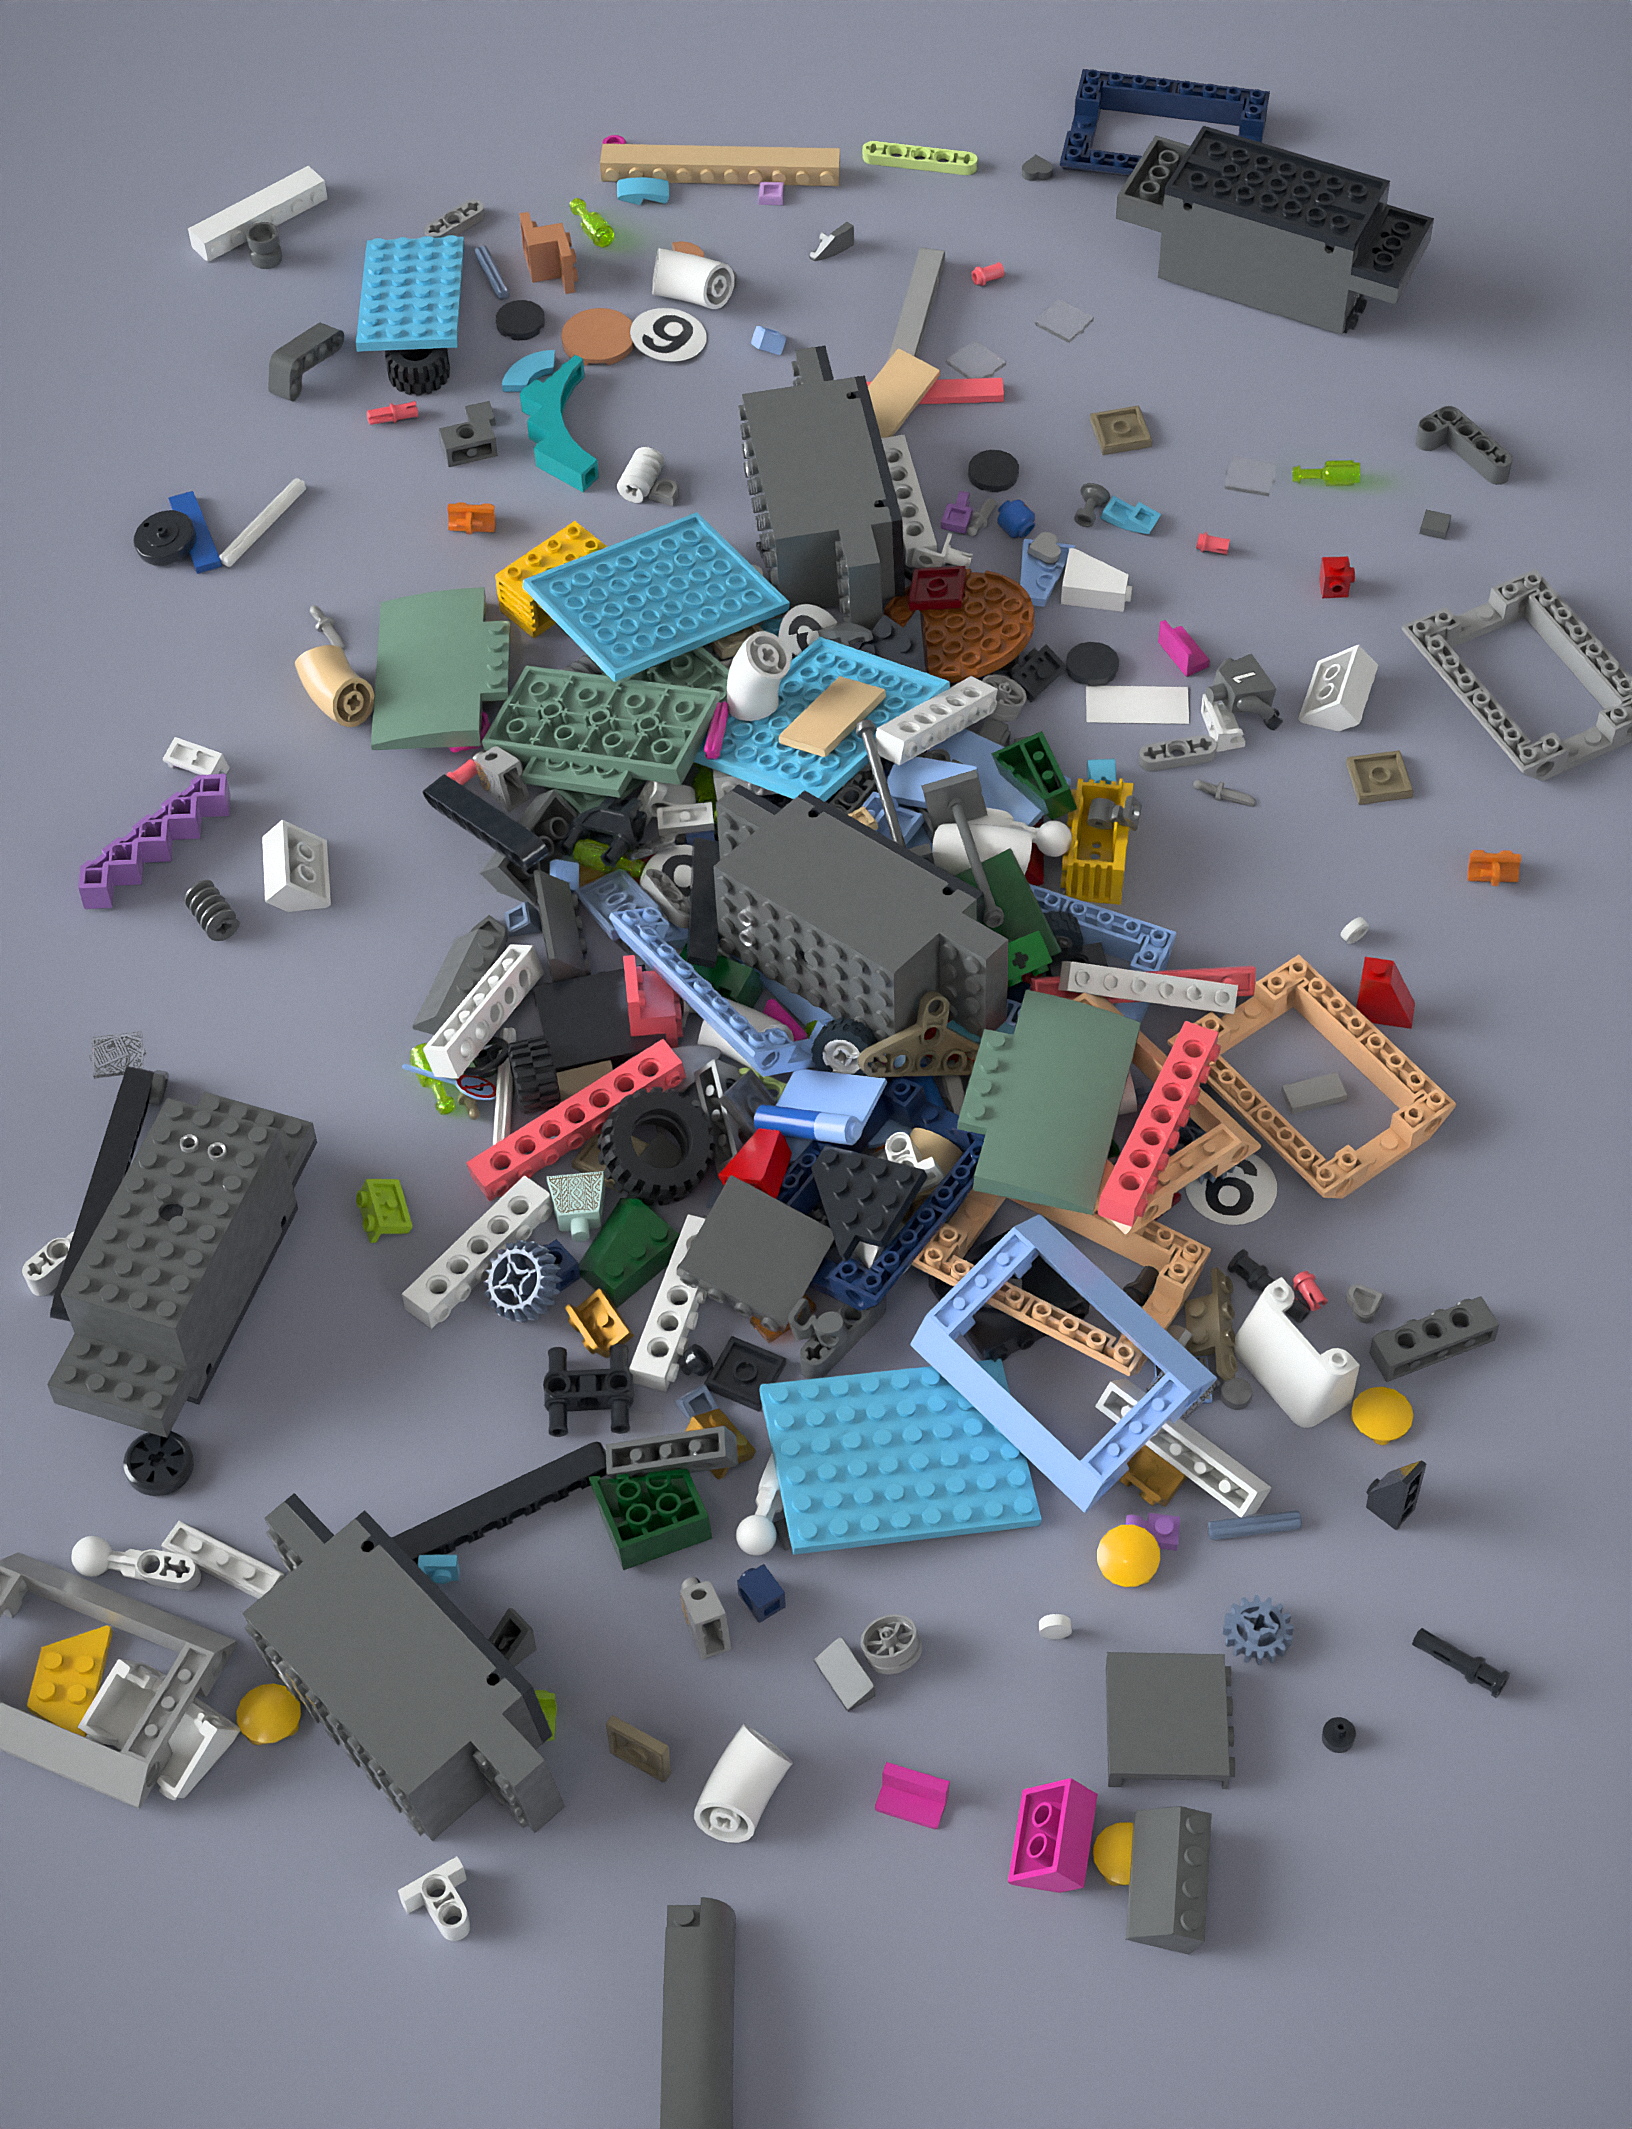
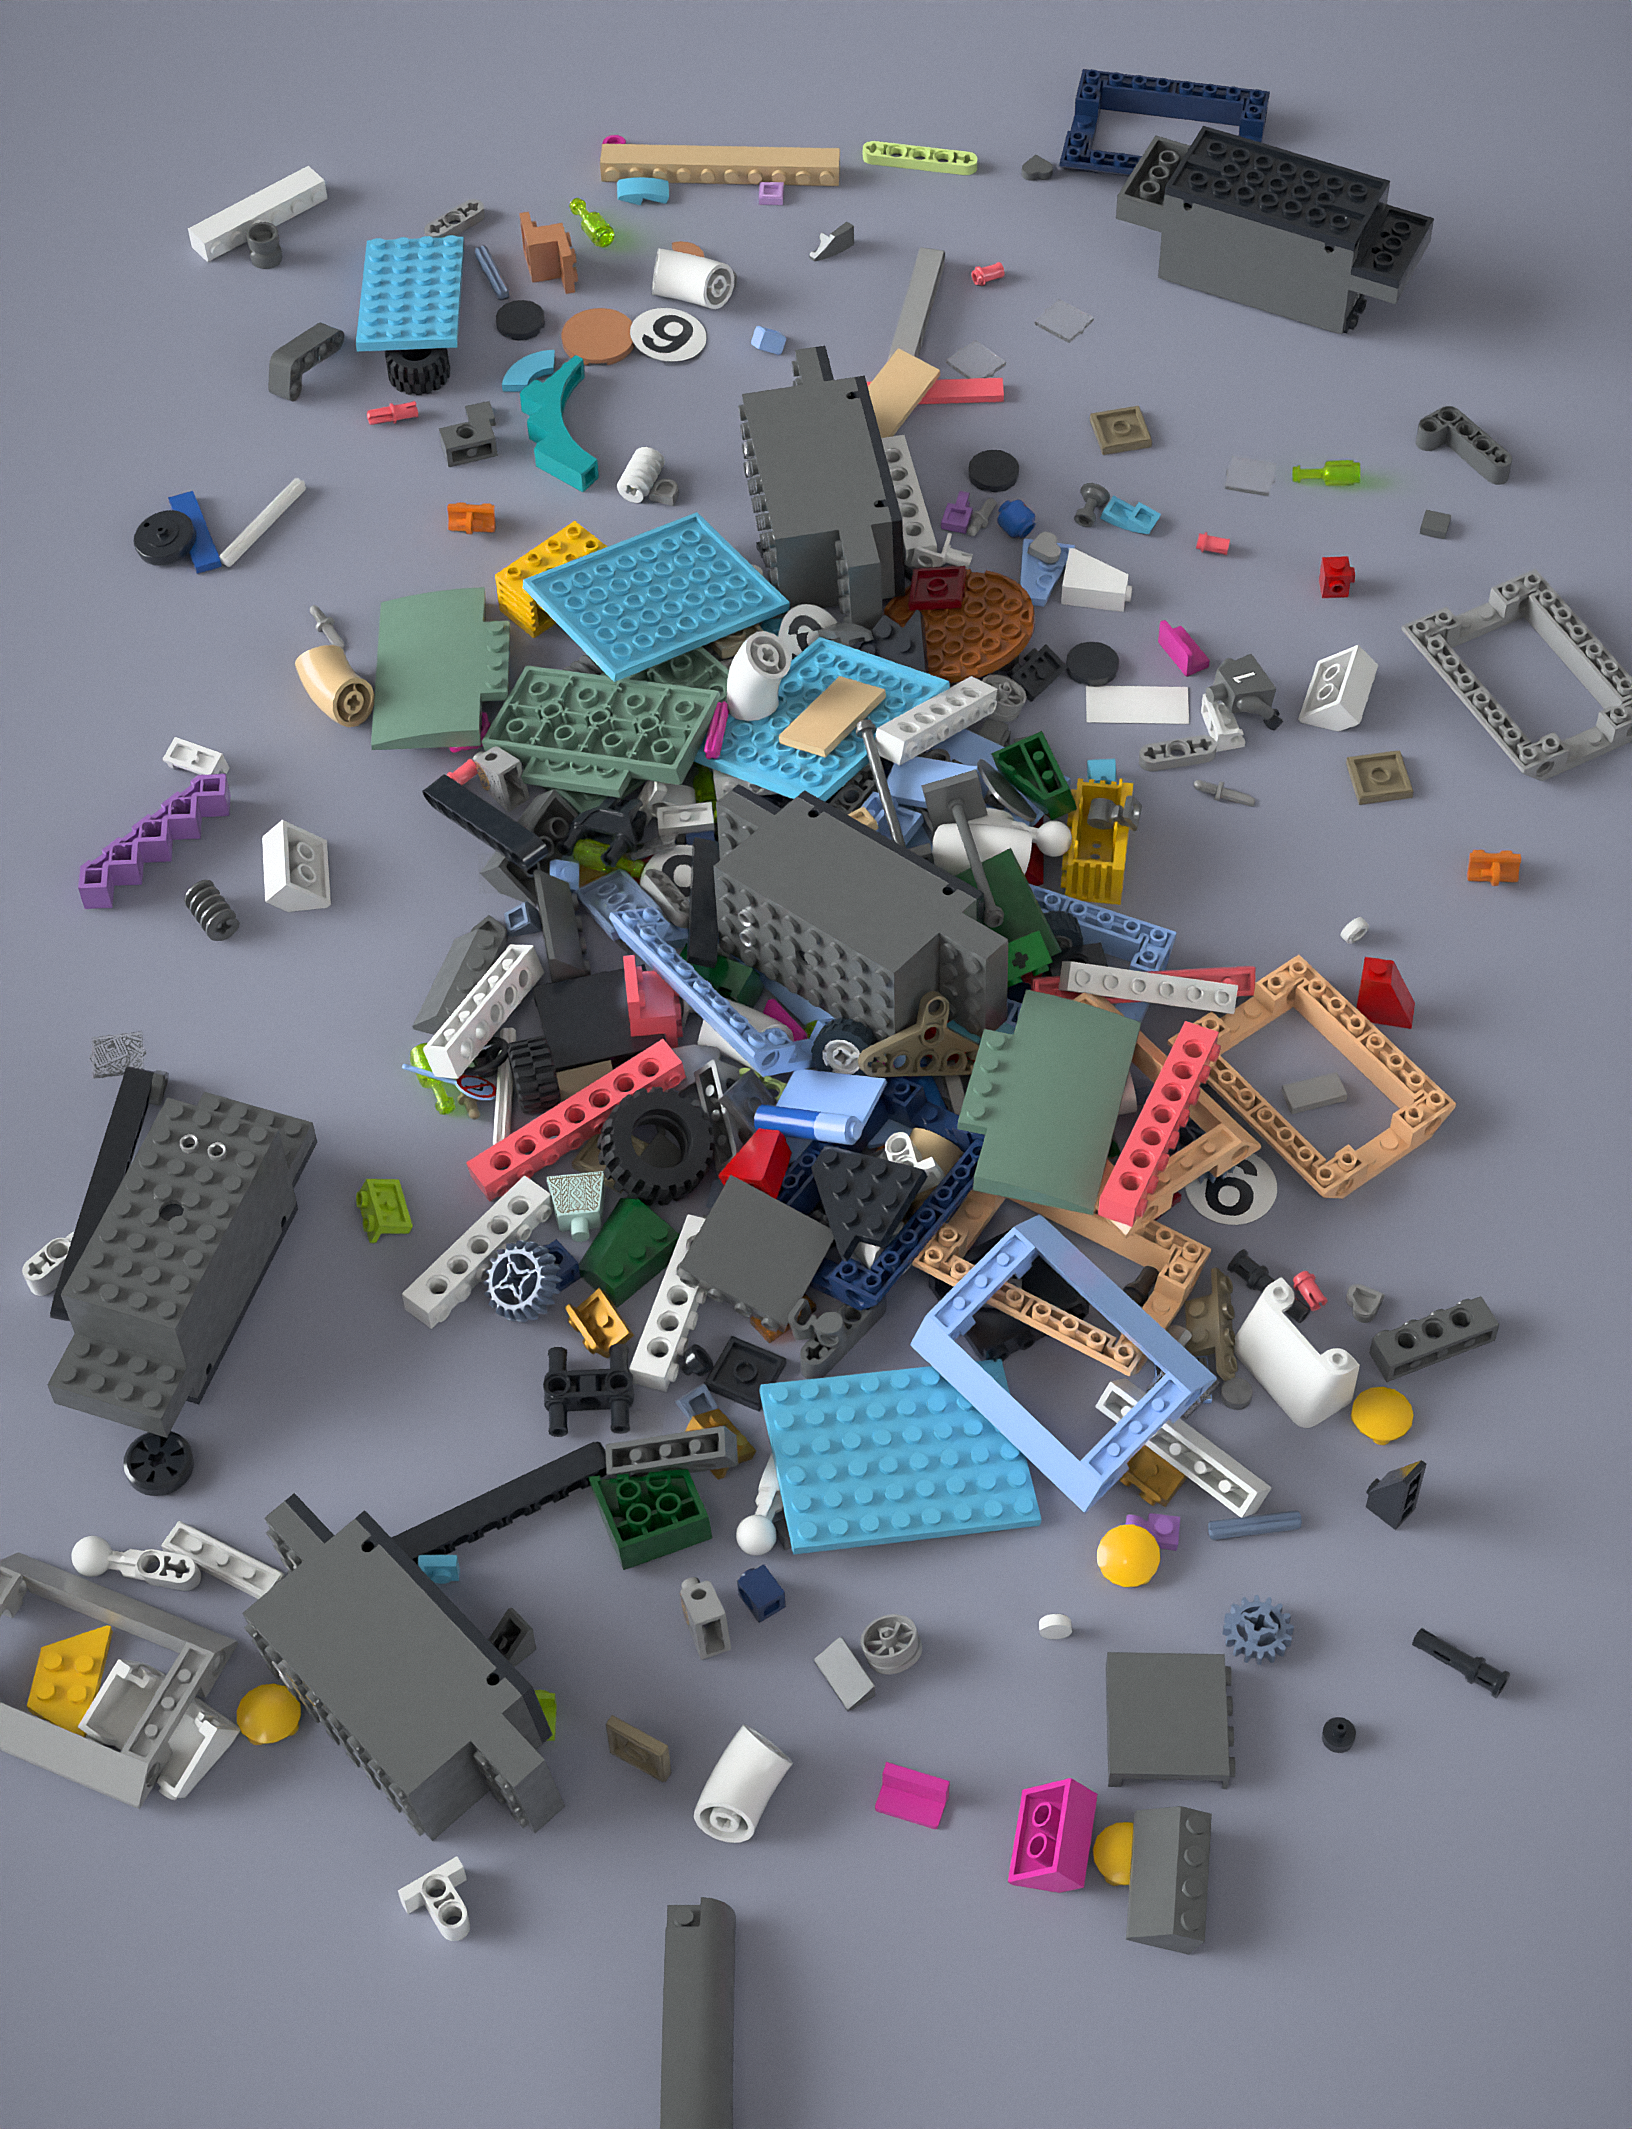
(1004, 792): none -> flat silver shield

